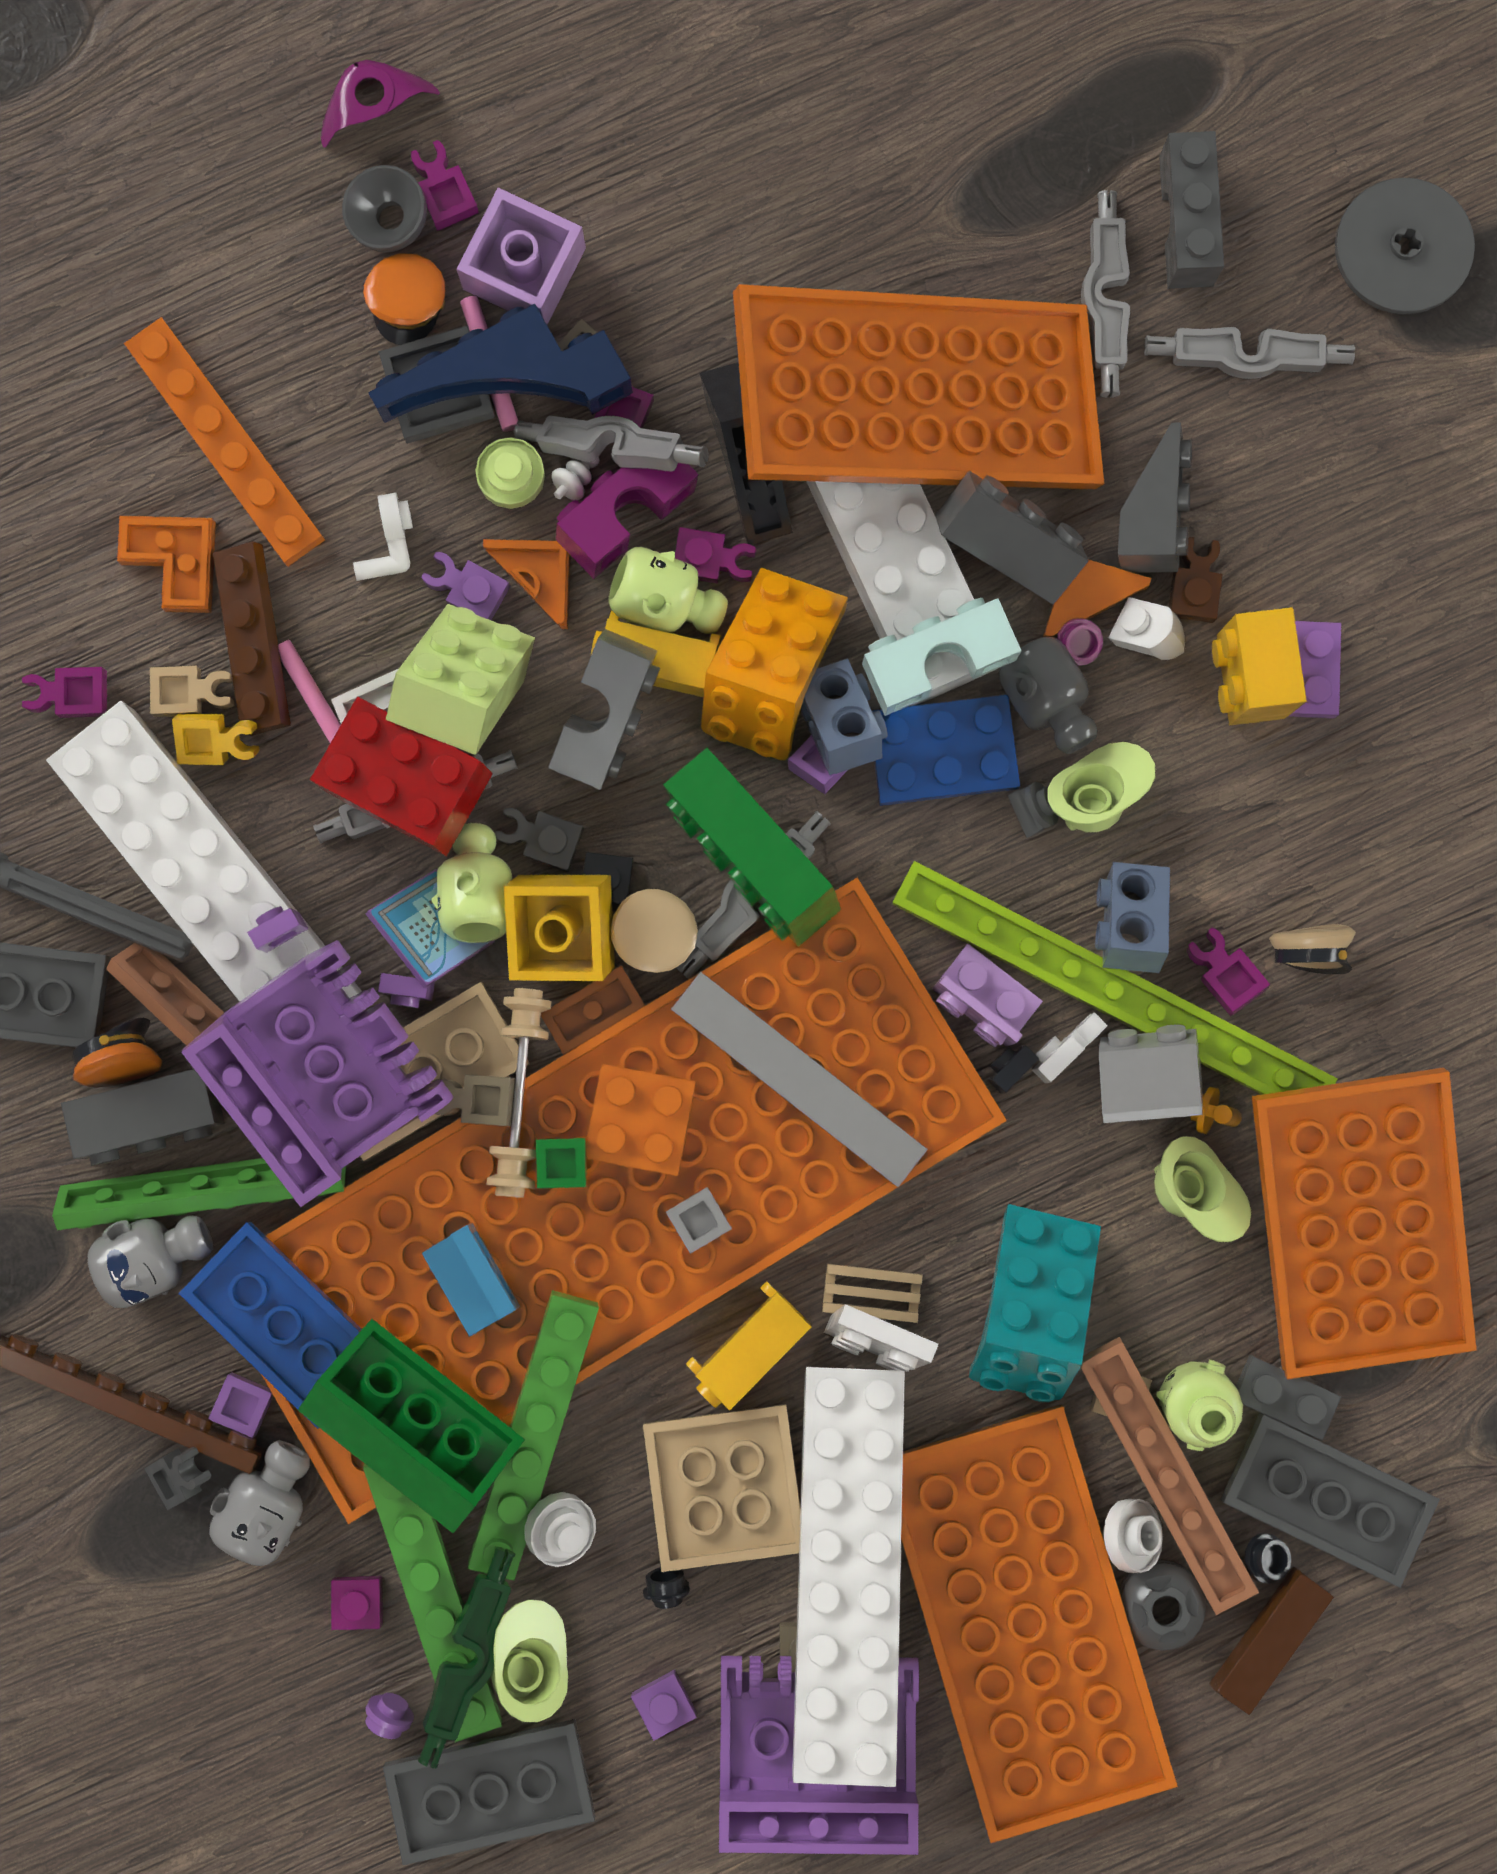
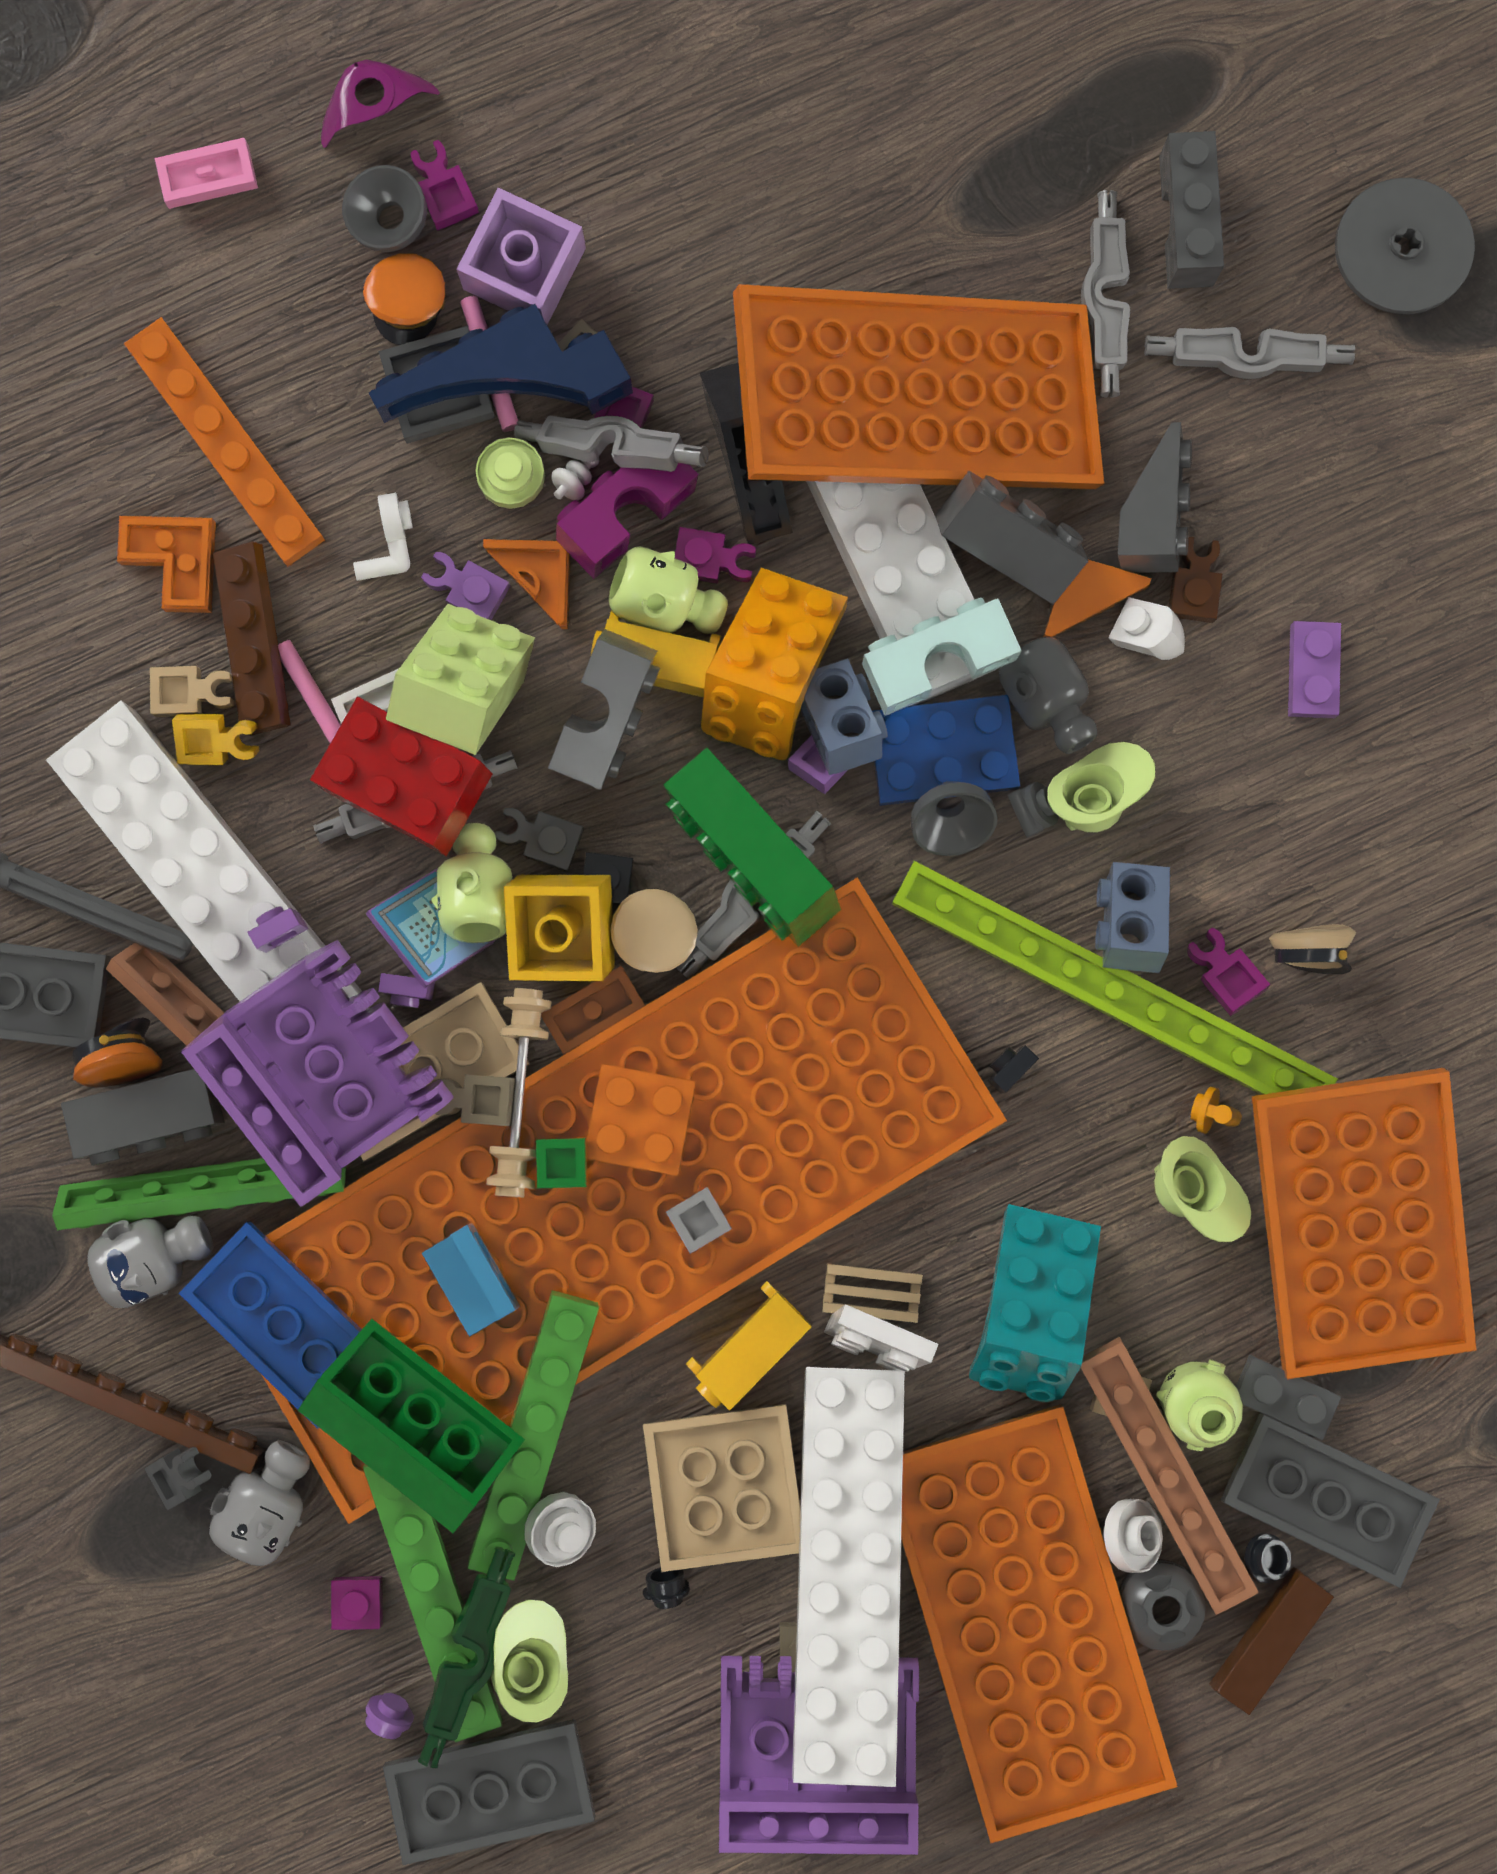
(74, 692): magenta plate -> none
(206, 173): none -> bright pink plate
(241, 1405): medium lavender plate -> none
(664, 1705): medium lavender plate -> none
(799, 1079): light grey tile -> none
(954, 829): none -> dark grey piece
(987, 997): lavender bracket -> none
(1059, 1054): white plate -> none
(1082, 640): magenta plate -> none
(1150, 1074): light grey slope -> none
(1259, 666): yellow brick -> none

